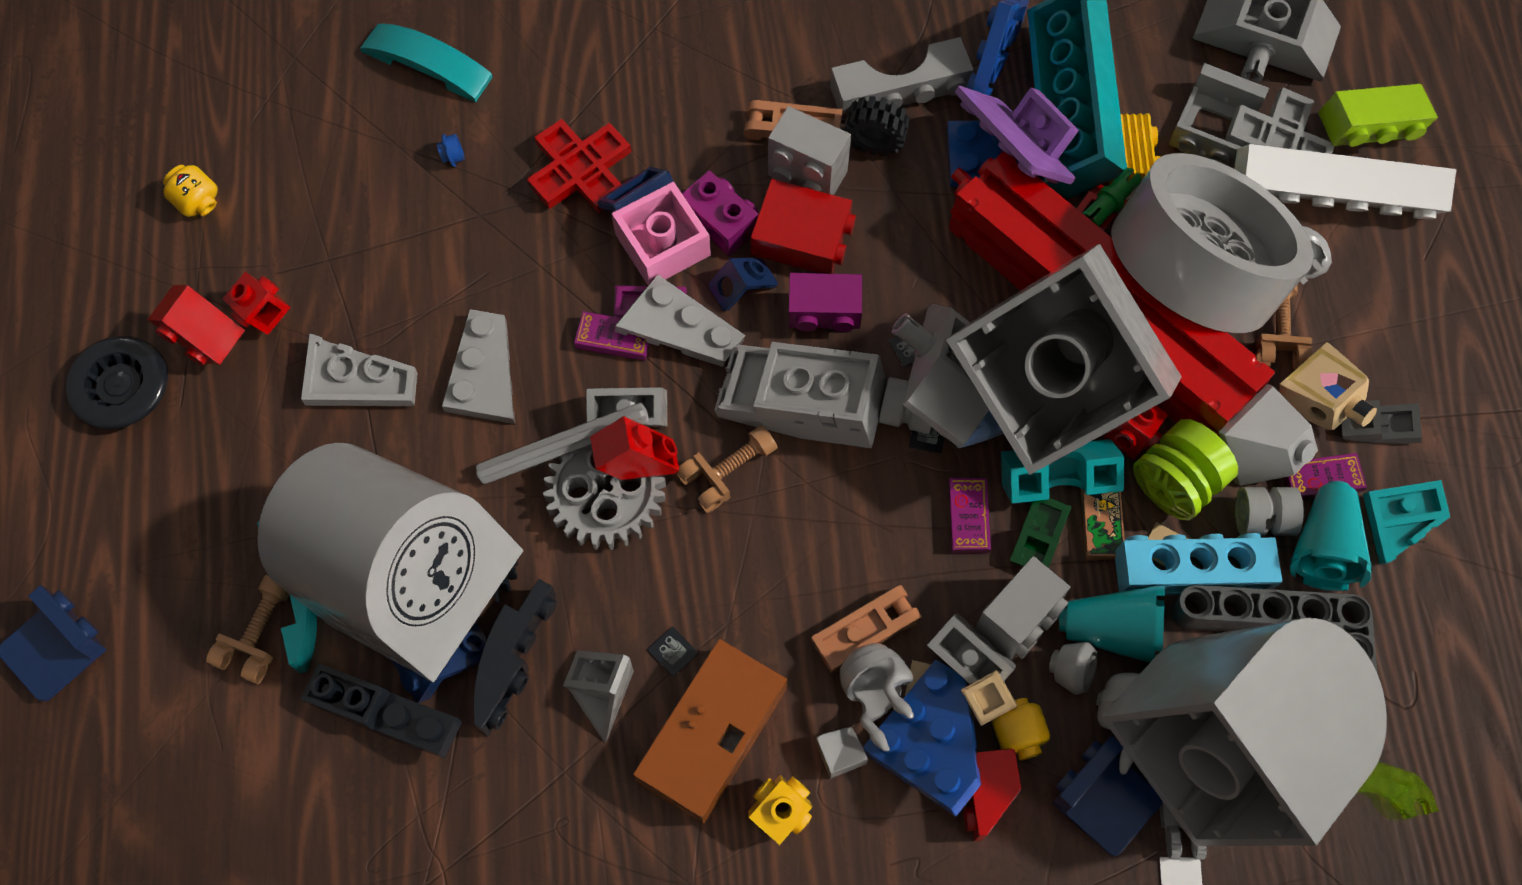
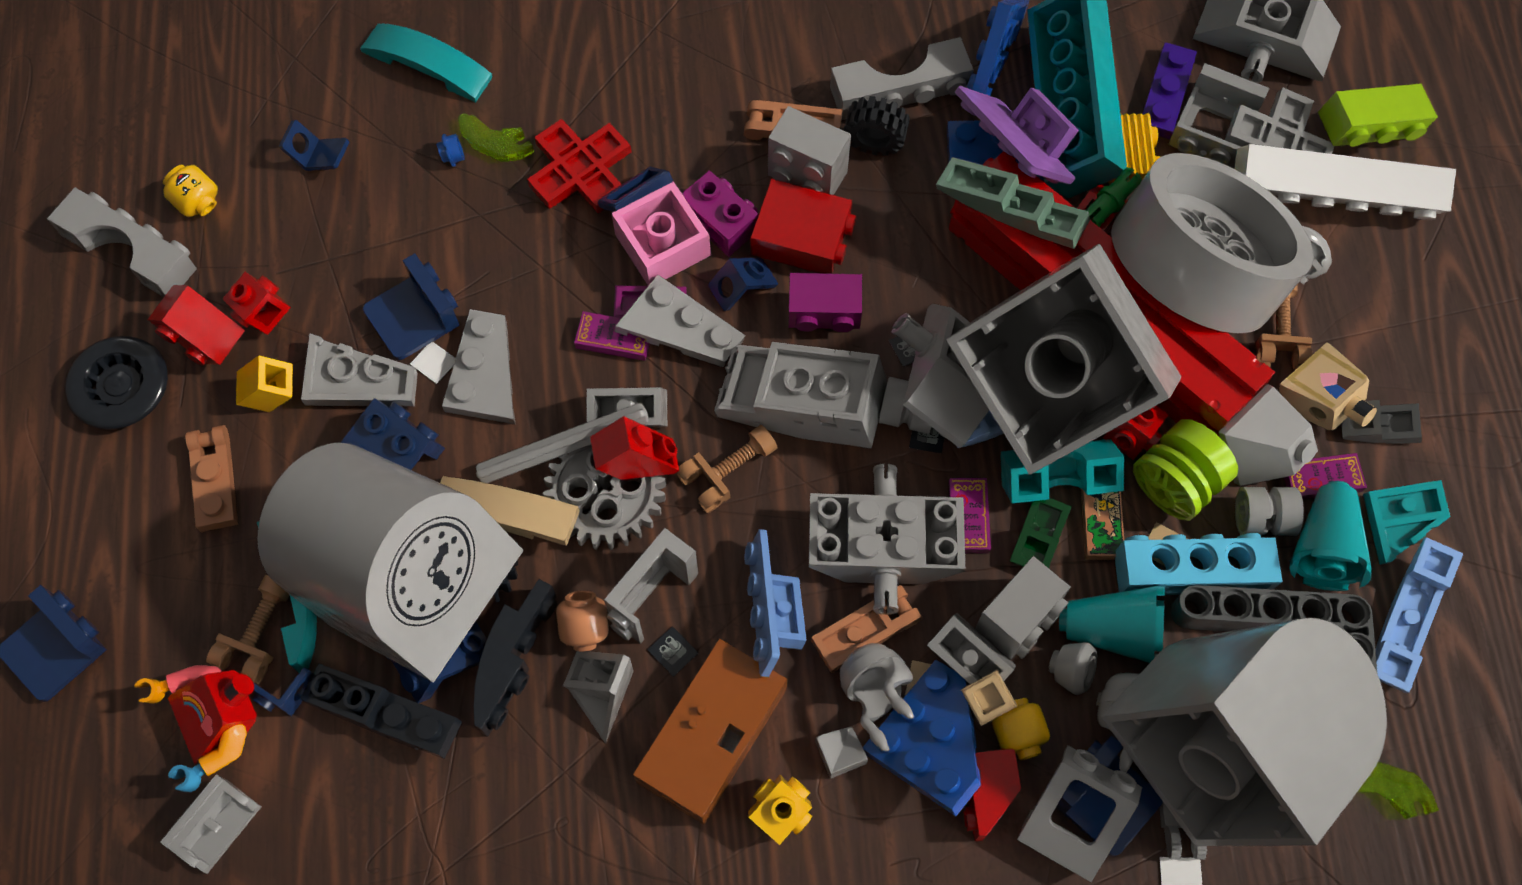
(91, 223): none -> light grey arch
(211, 714): none -> torso
(211, 824): none -> light grey hinge
(212, 479): none -> nougat plate
(264, 384): none -> yellow brick
(288, 702): none -> dark blue bracket
(318, 153): none -> dark blue bracket
(390, 435): none -> dark blue bracket
(412, 311): none -> dark blue bracket
(433, 362): none -> white sticker
(494, 143): none -> clear neon green piece
(521, 511): none -> tan slope
(582, 620): none -> nougat head
(663, 555): none -> light grey window
(776, 606): none -> medium blue bracket
(922, 532): none -> light grey slope
(1014, 204): none -> sand green slope
(1062, 845): none -> light grey window
(1169, 87): none -> dark purple plate
(1413, 613): none -> light blue slope

